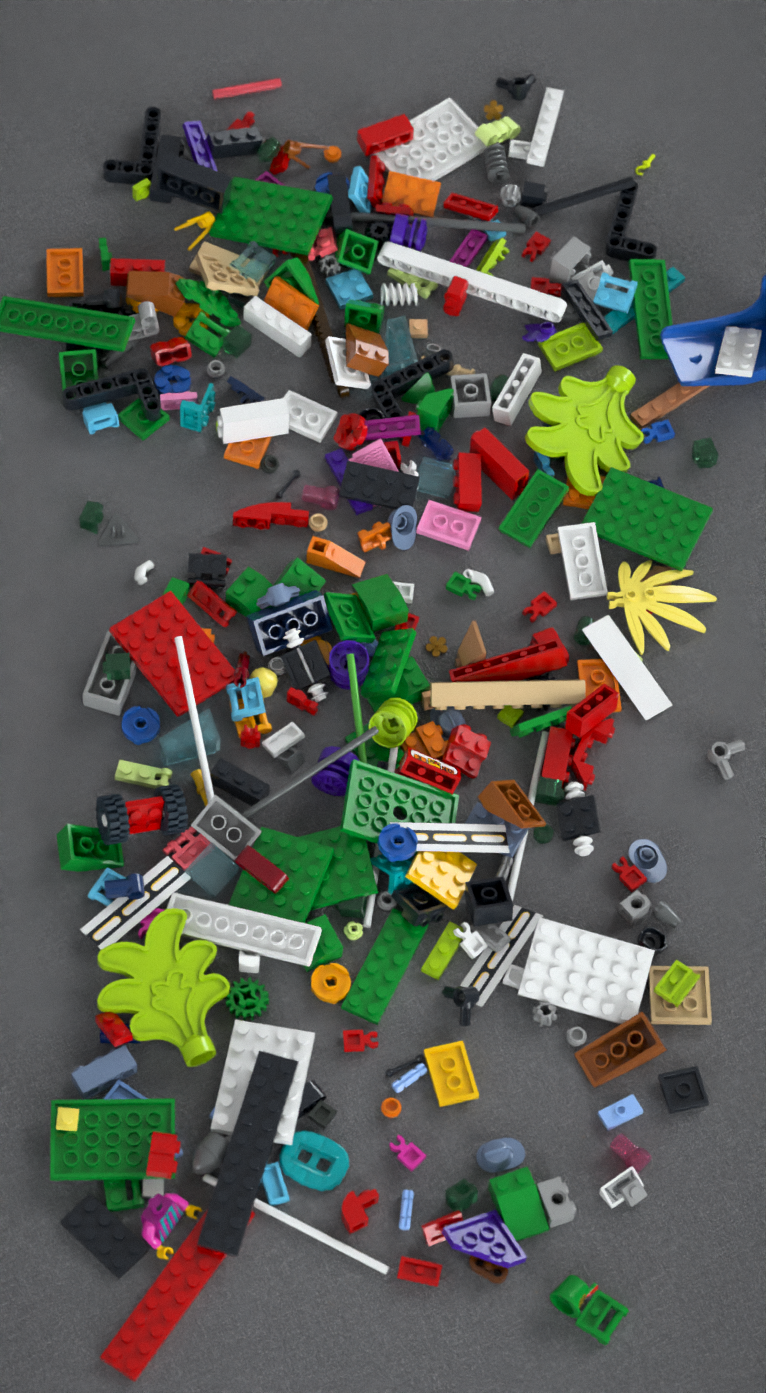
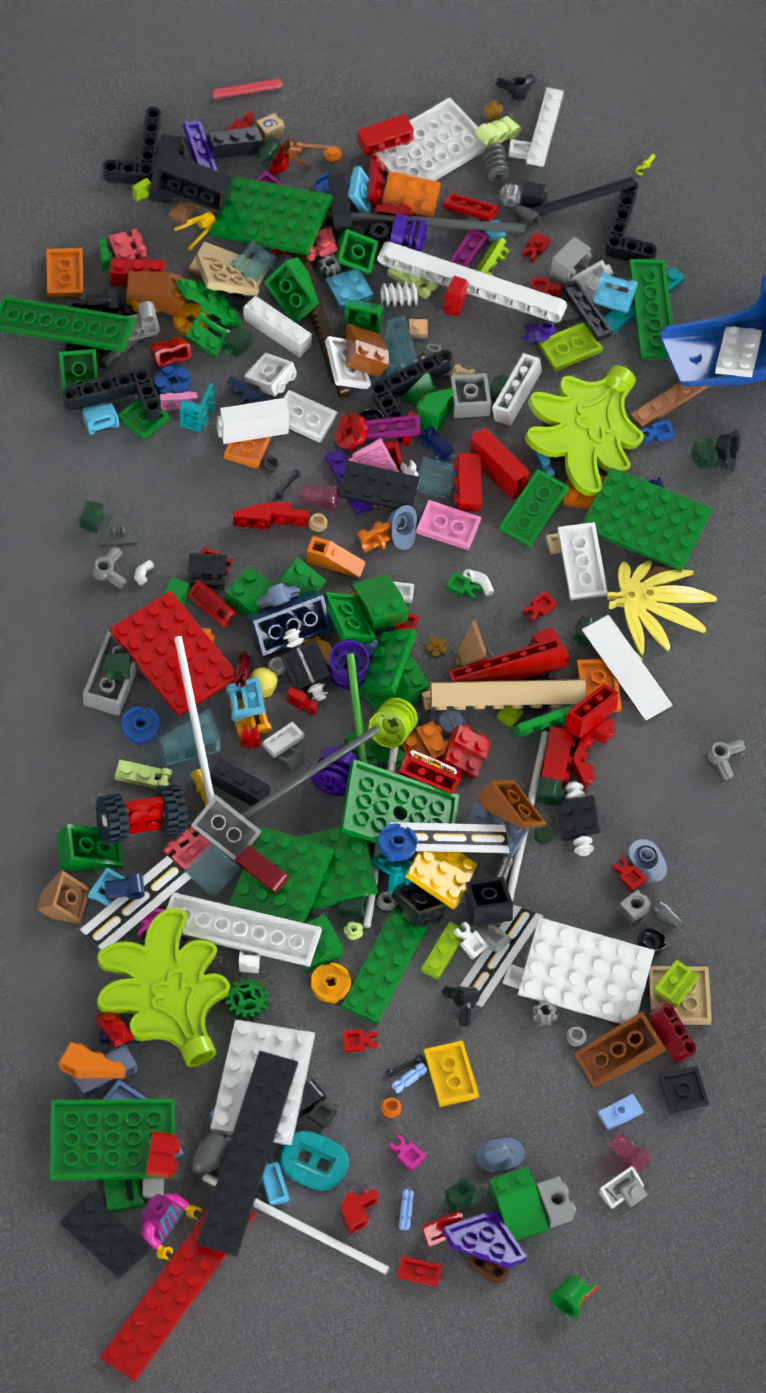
(64, 899): none -> medium nougat slope
(67, 1119): light yellow plate -> none
(86, 1064): none -> orange slope
(108, 564): none -> light grey axle
(122, 244): none -> coral plate
(183, 212): none -> medium nougat plate
(215, 364): light grey plate -> none
(270, 126): none -> tan brick
(271, 374): none -> white plate
(291, 303): orange plate -> none
(596, 1312): green plate -> none
(672, 1032): none -> dark red beam
(728, 447): none -> black piece

